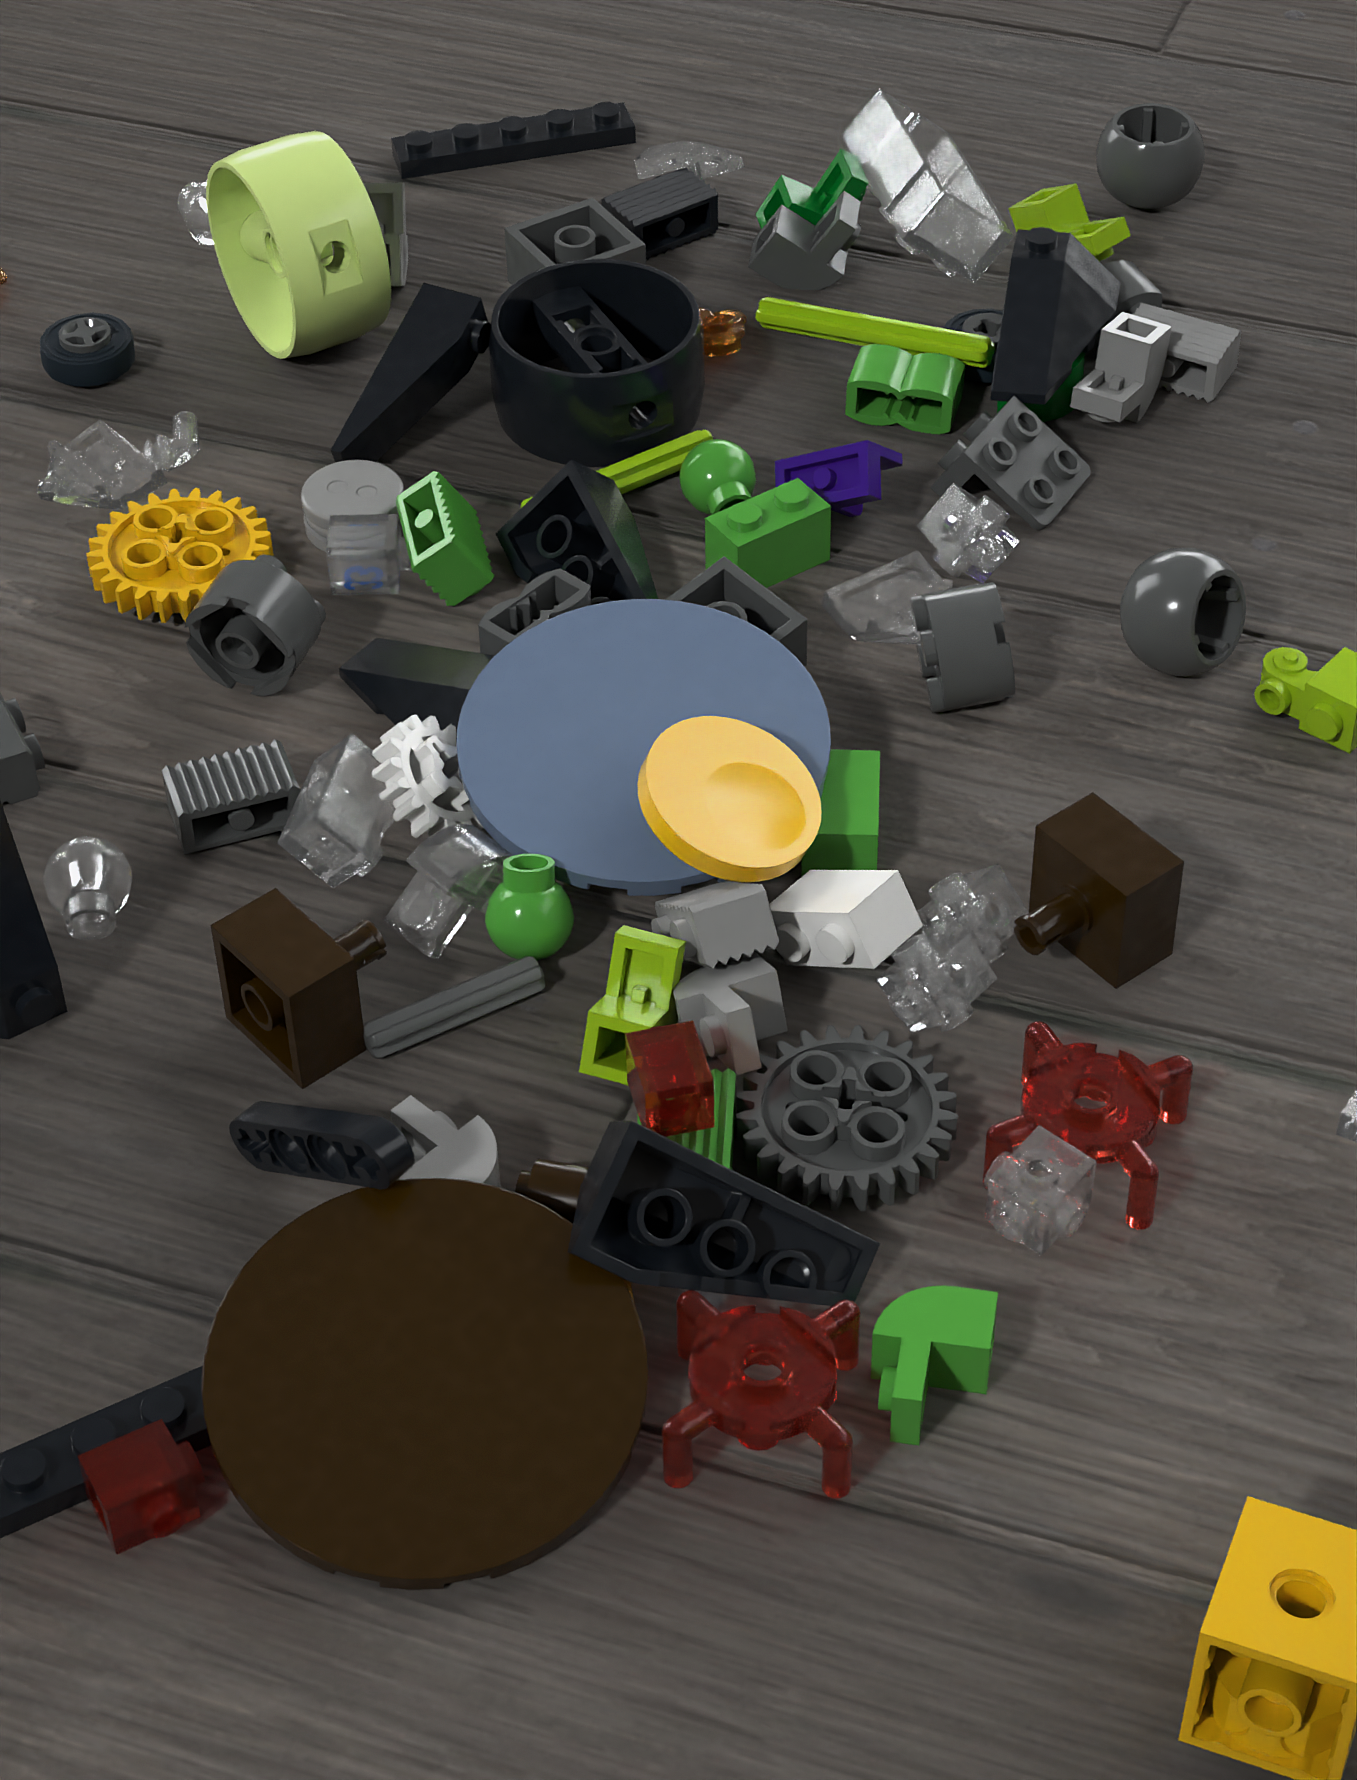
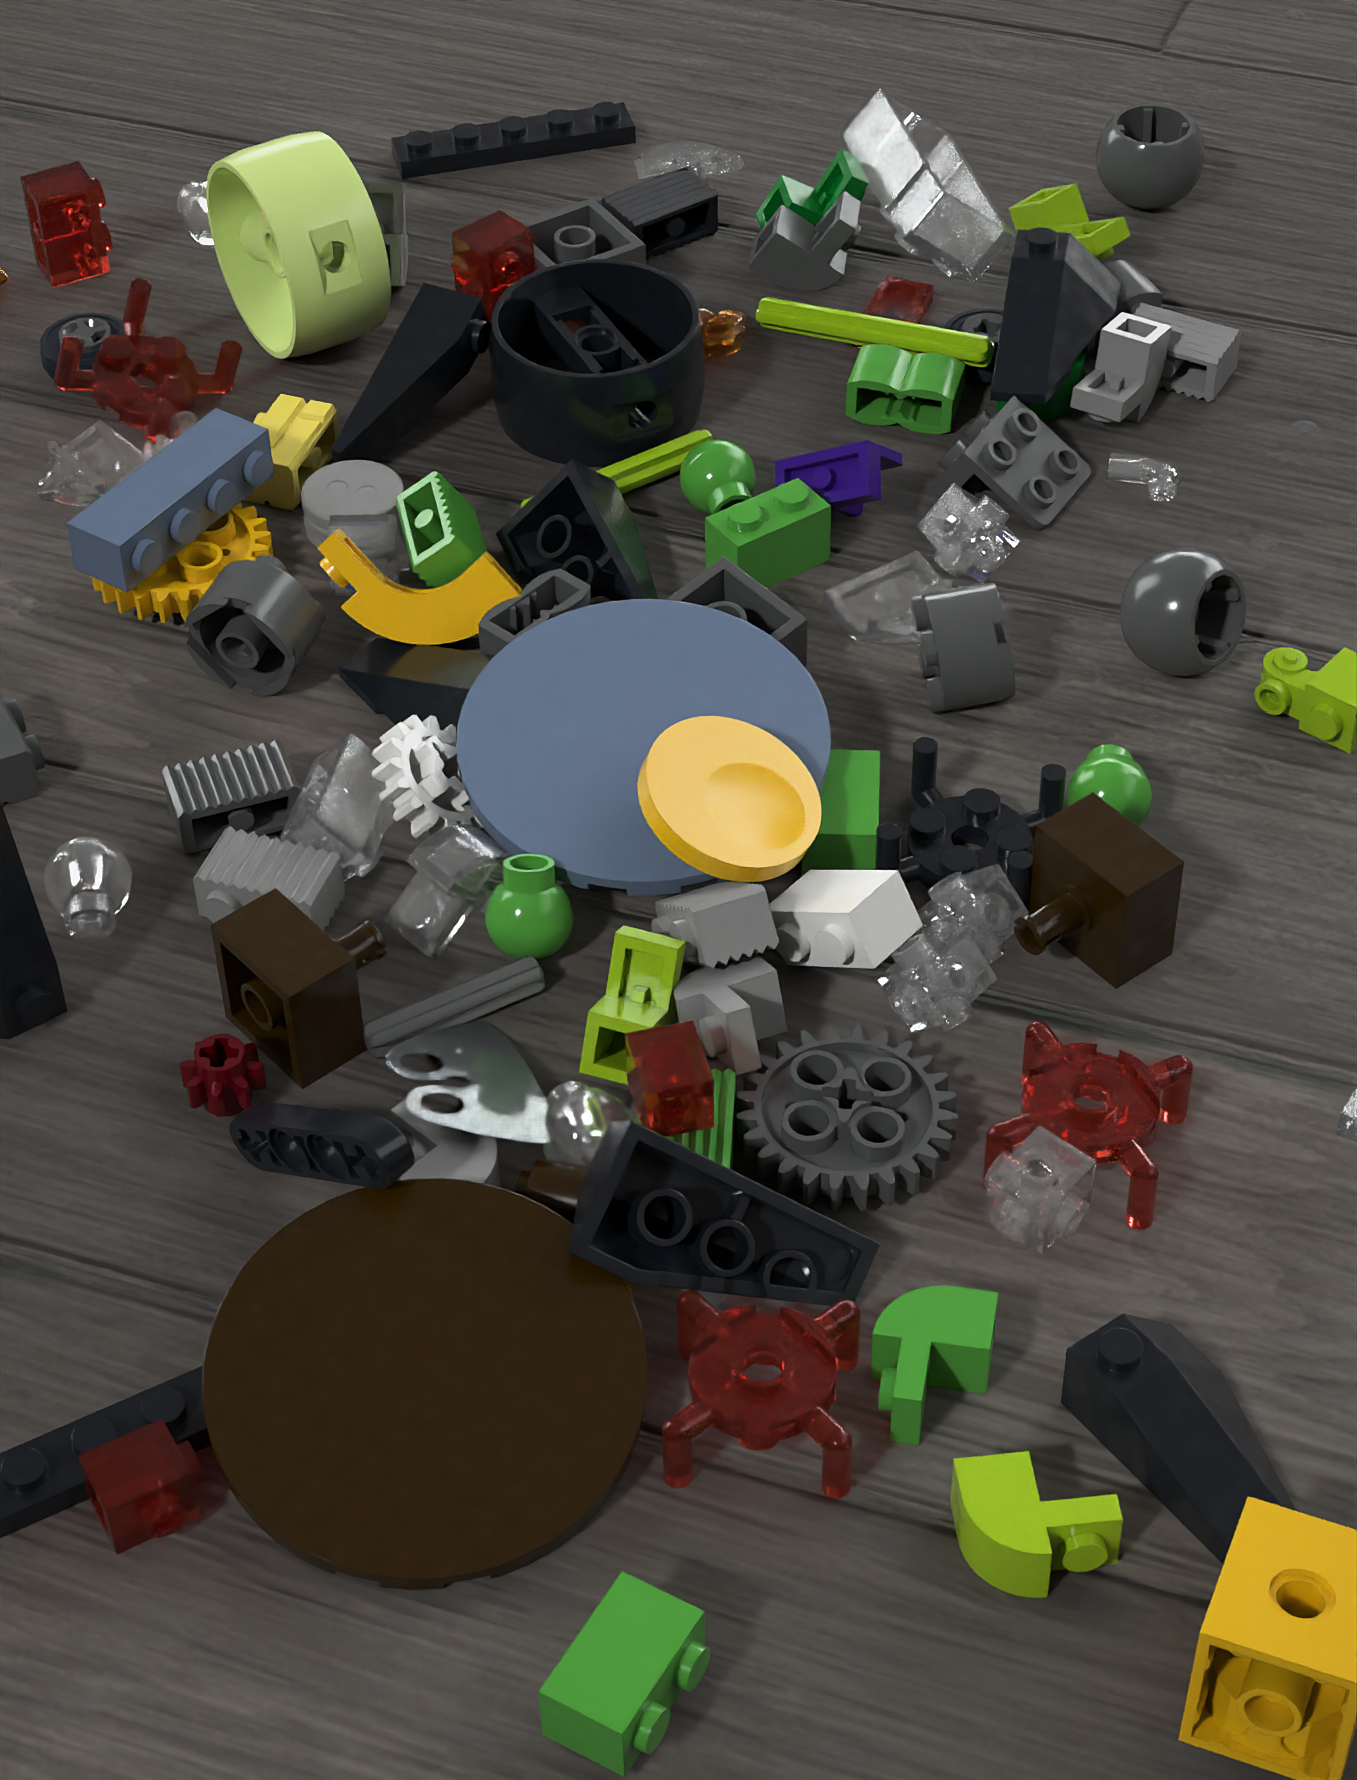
(67, 223): none -> clear red brick
(144, 356): none -> clear red plate
(170, 499): none -> sand blue brick
(223, 1075): none -> dark red gear
(249, 866): none -> light grey brick
(299, 444): none -> light yellow brick
(414, 614): none -> yellow arch
(491, 257): none -> clear red brick
(501, 1090): none -> clear piece
(579, 1121): none -> clear piece
(624, 1674): none -> bright green brick
(900, 300): none -> clear red tile
(974, 818): none -> black plate
(1018, 1539): none -> lime brick
(1114, 778): none -> bright green piece
(1141, 469): none -> clear arm
(1171, 1424): none -> black wedge

